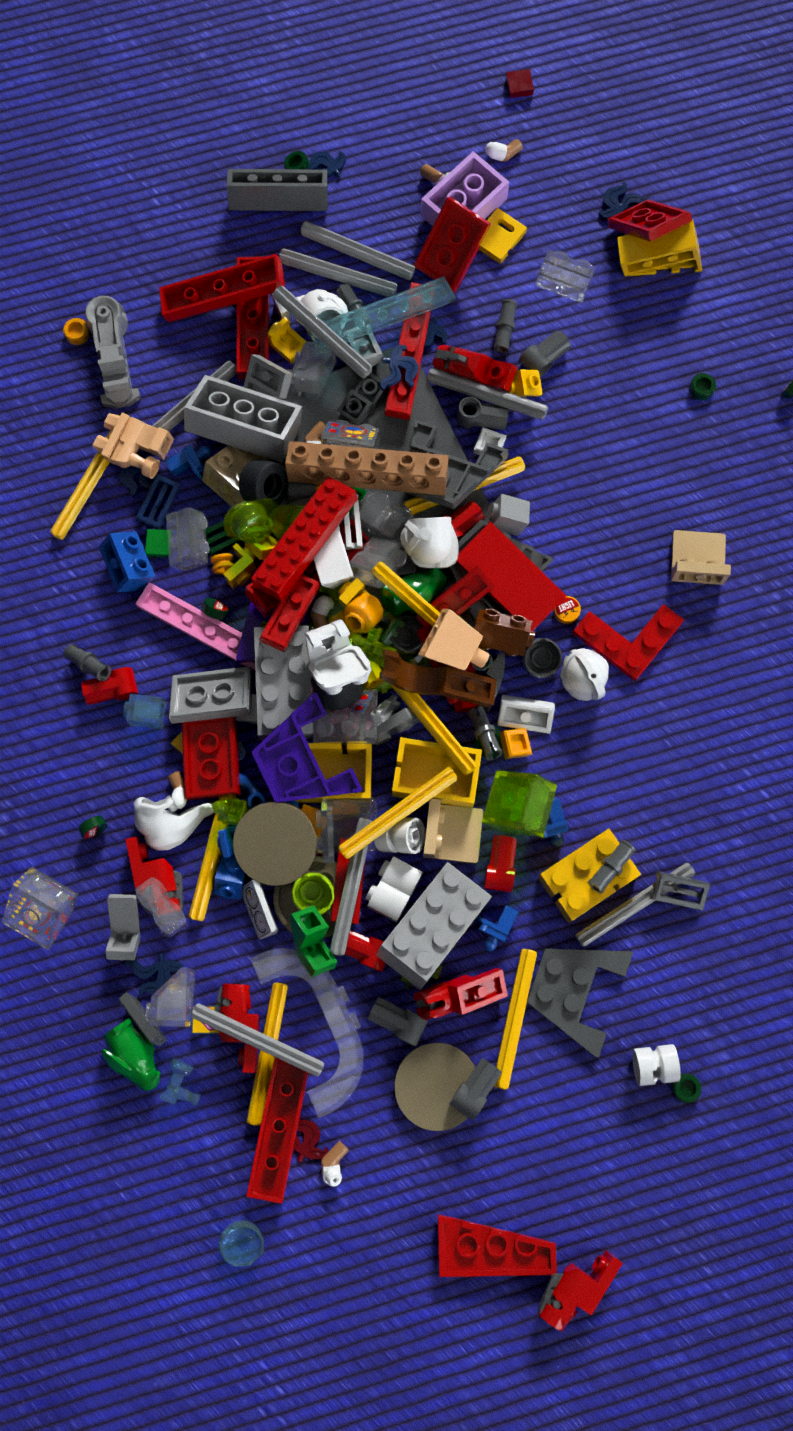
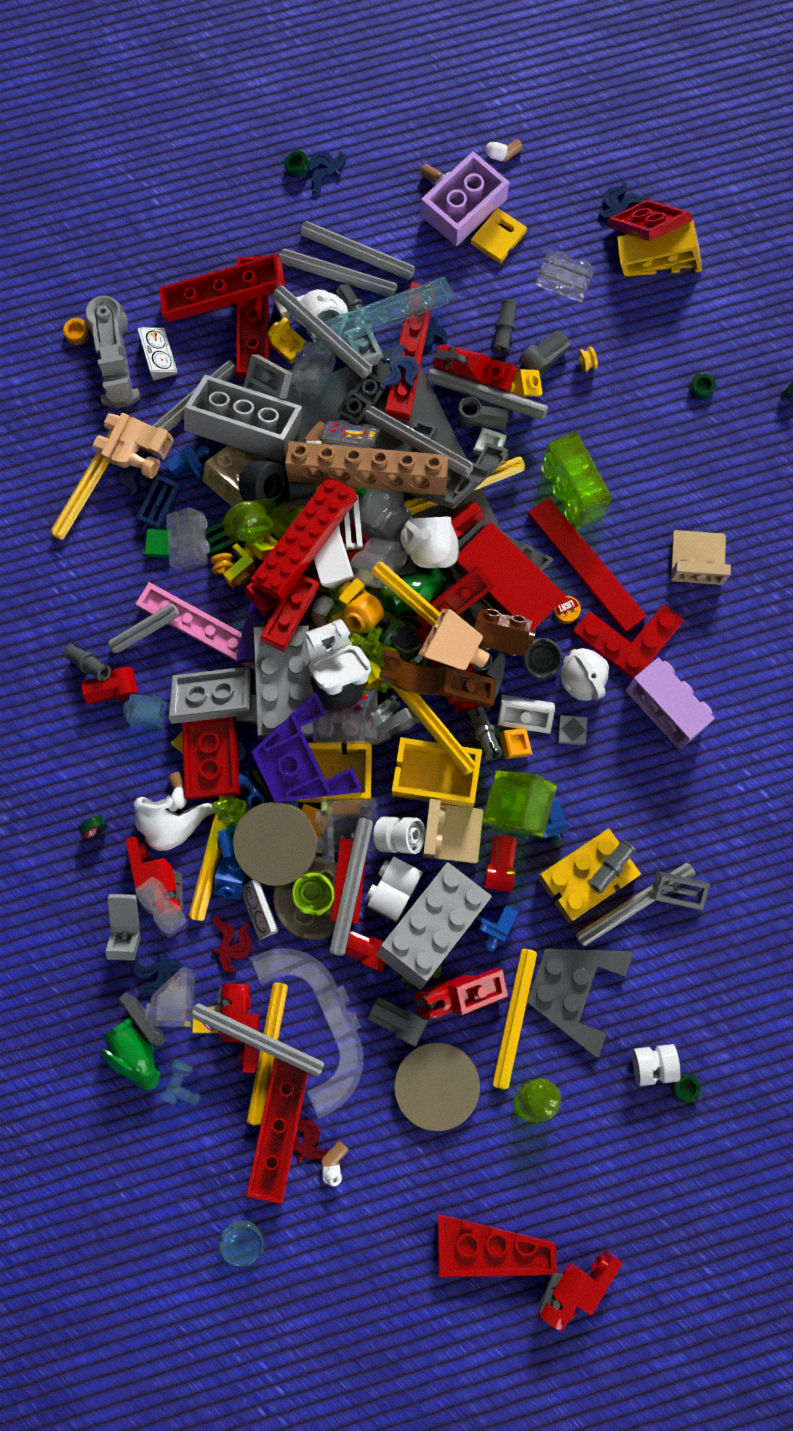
(39, 907): clear slope -> none
(126, 561): blue brick -> none
(144, 628): none -> light grey axle
(157, 352): none -> slope
(215, 608): dark green tile -> none
(238, 951): none -> dark red piece
(260, 782): none -> piece
(277, 189): dark grey brick -> none
(308, 934): green slope -> none
(397, 813): yellow axle -> none
(417, 439): none -> light grey axle
(452, 243): red tile -> none
(472, 1094): dark grey piece -> none
(509, 514): light grey brick -> none
(519, 83): dark red tile -> none
(538, 1099): none -> clear neon green helmet
(572, 730): none -> tile
(576, 480): none -> clear neon green brick
(587, 359): none -> yellow bush
(587, 565): none -> red tile
(670, 703): none -> lavender brick

